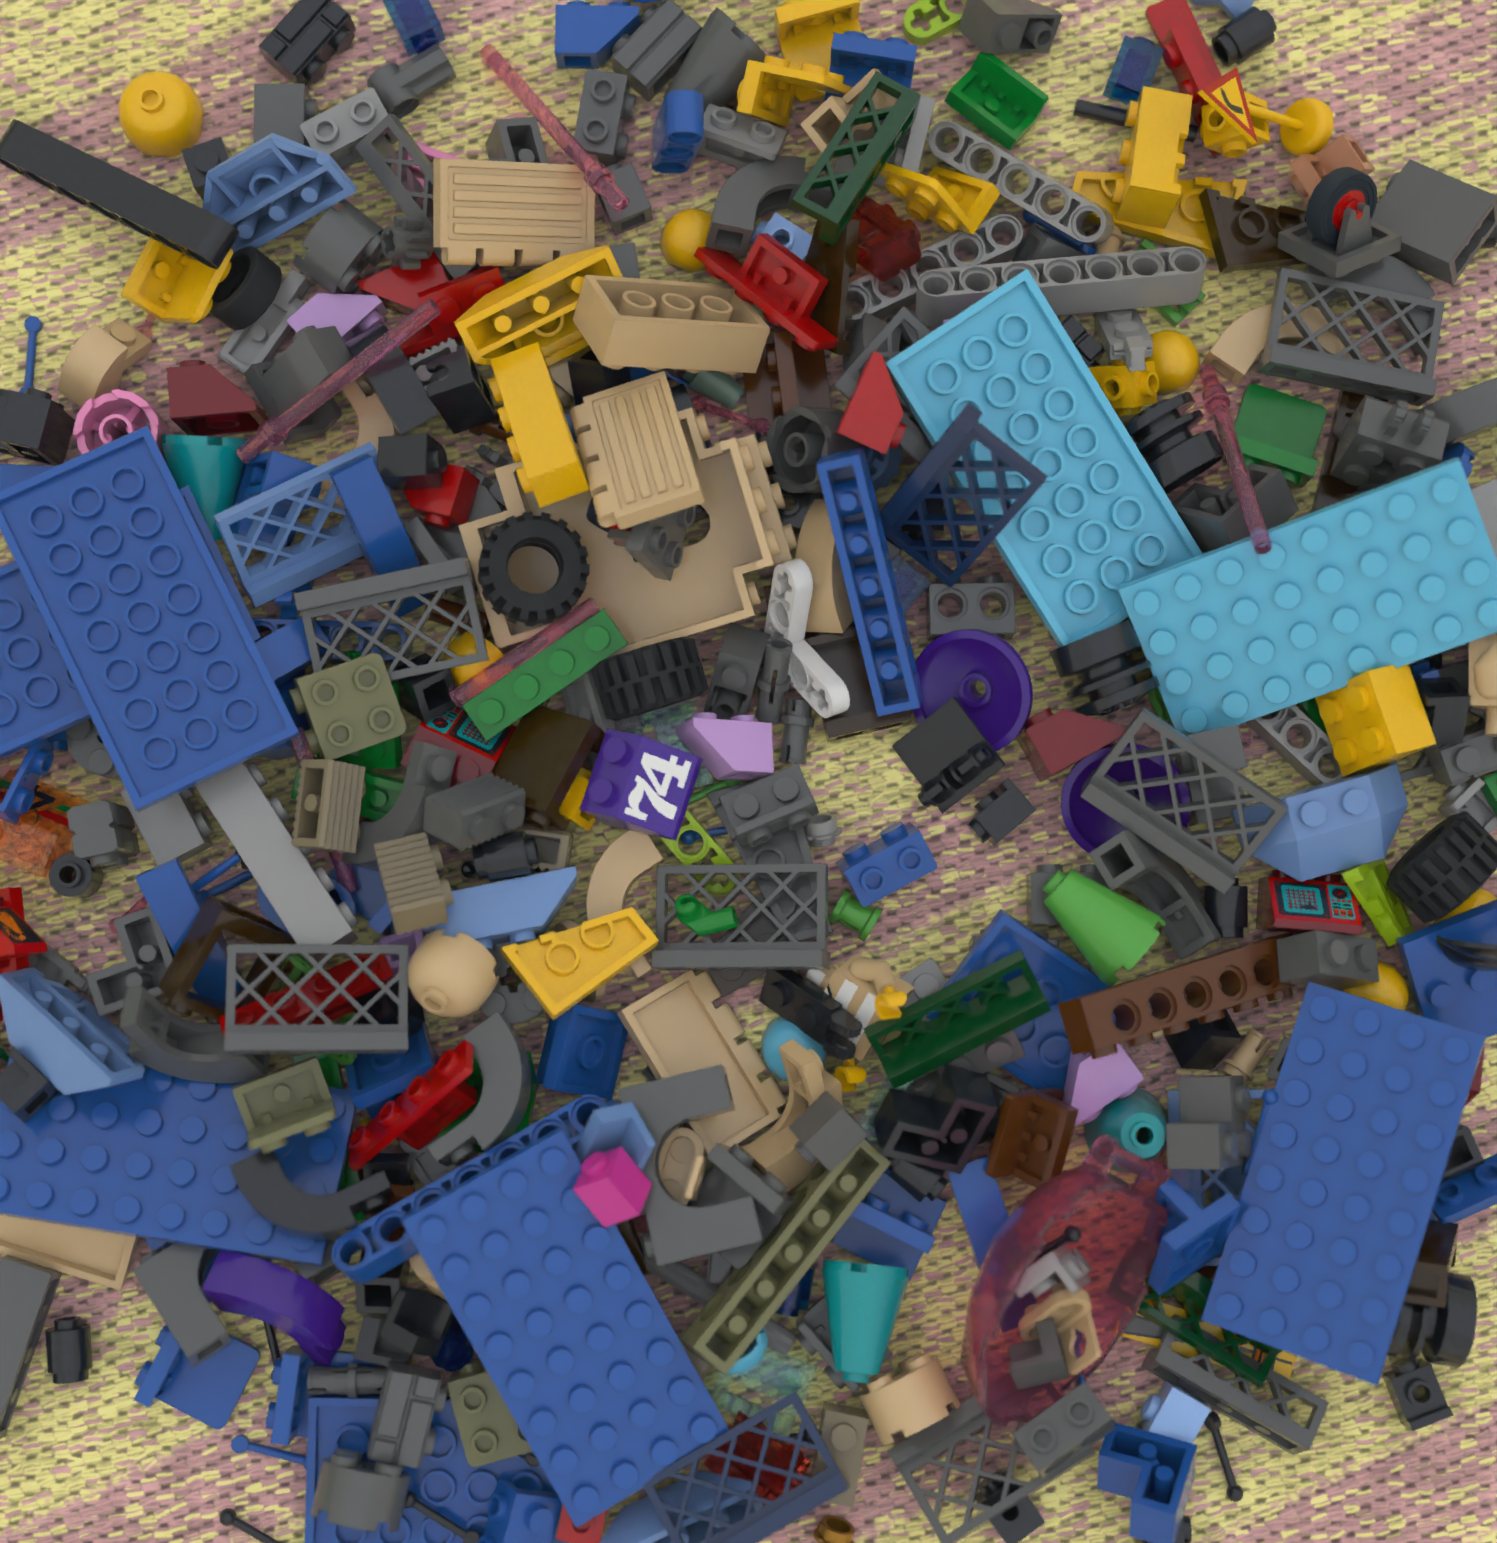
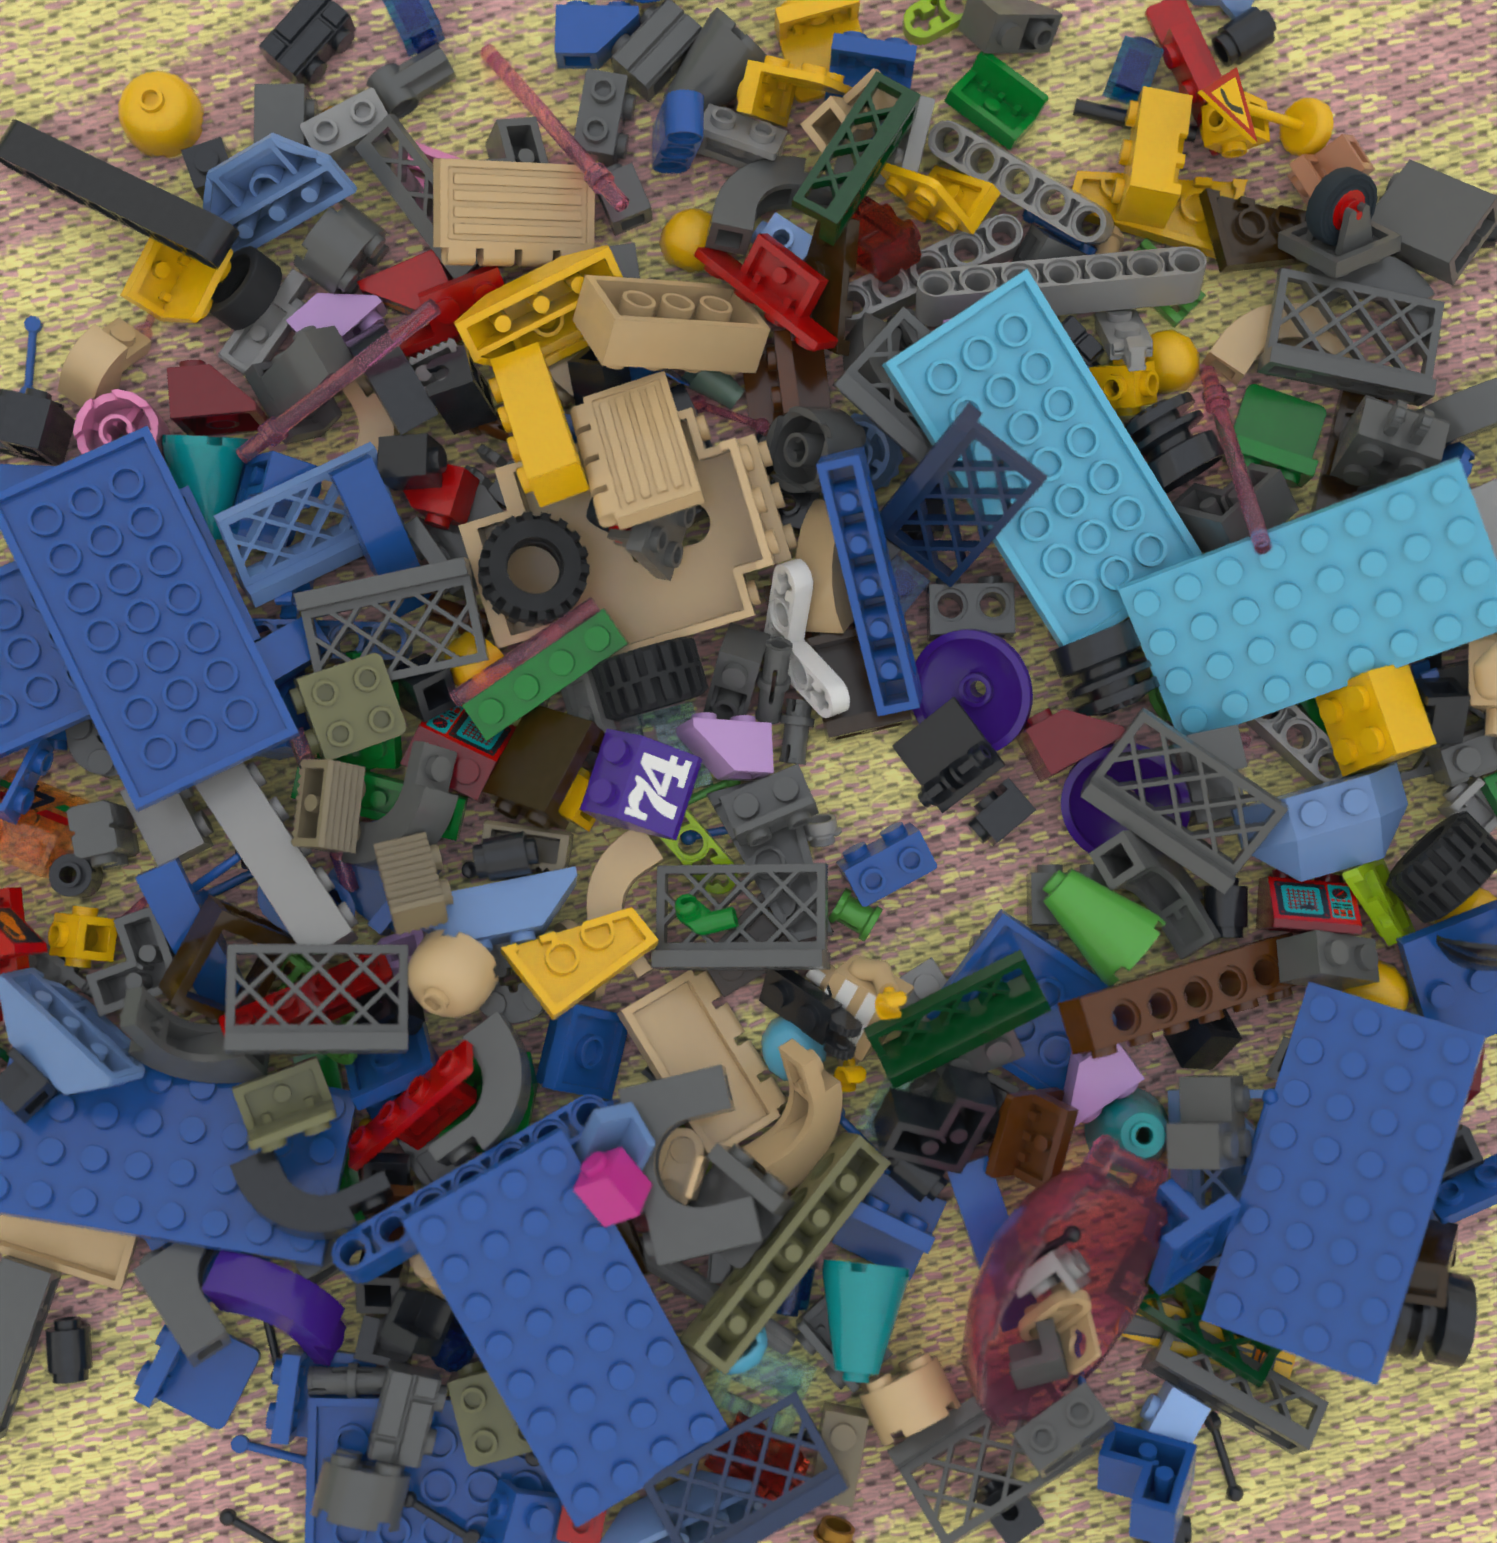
(82, 937): none -> yellow brick
(407, 242): dark grey gear -> none
(474, 811): dark grey brick -> none
(826, 1132): dark grey brick -> none
(873, 409): red slope -> none
(1247, 1055): tan pin -> none
(1400, 1385): black brick -> none

